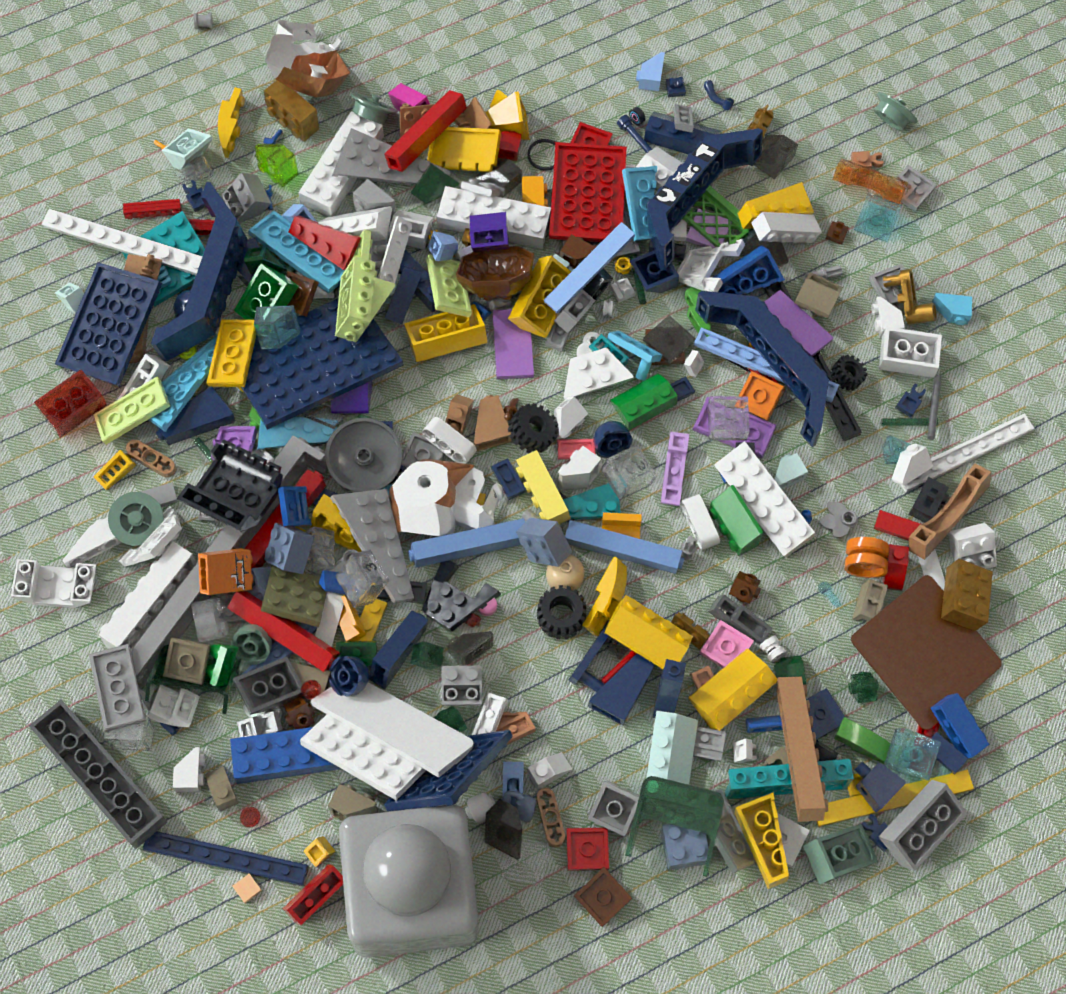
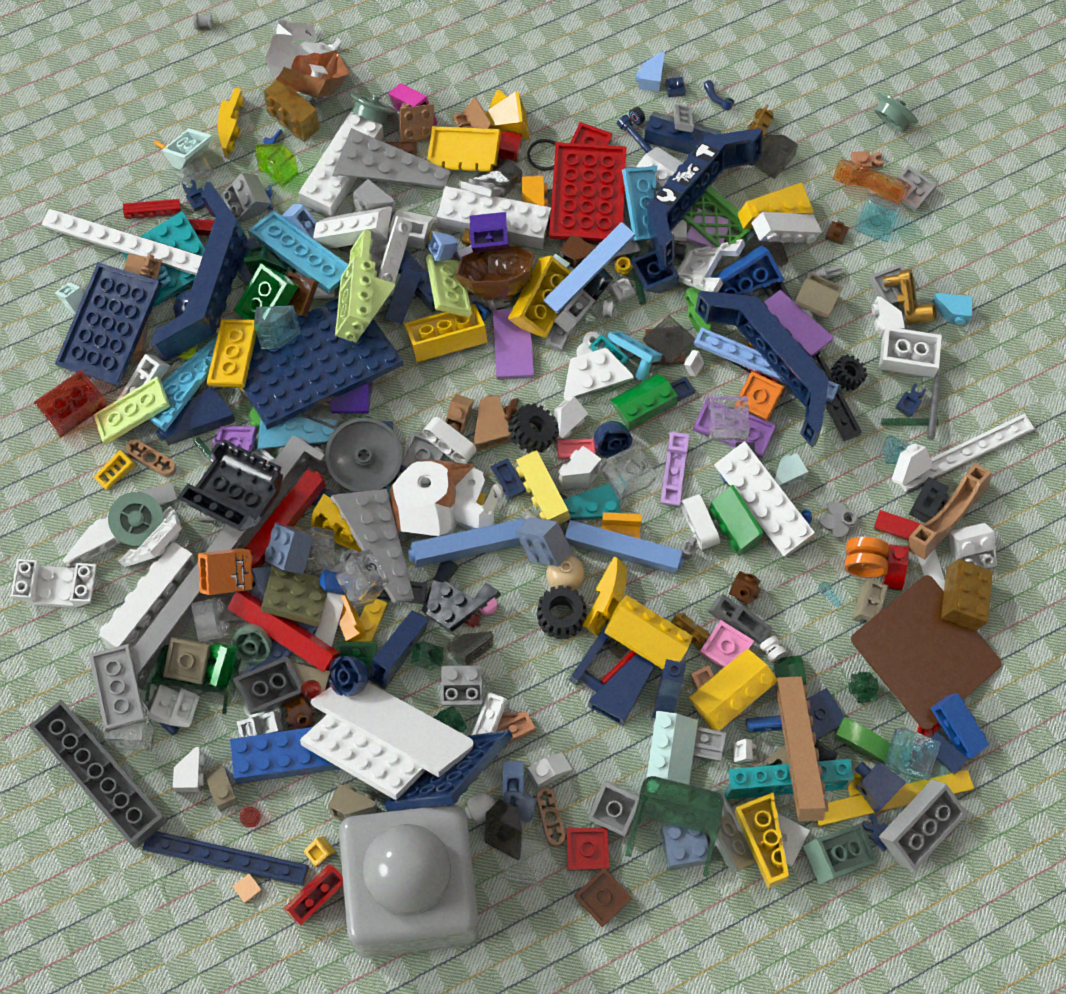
(294, 506): blue plate -> none
(332, 244): wing -> none
(425, 130): red brick -> none
(432, 184): dark green wing -> none

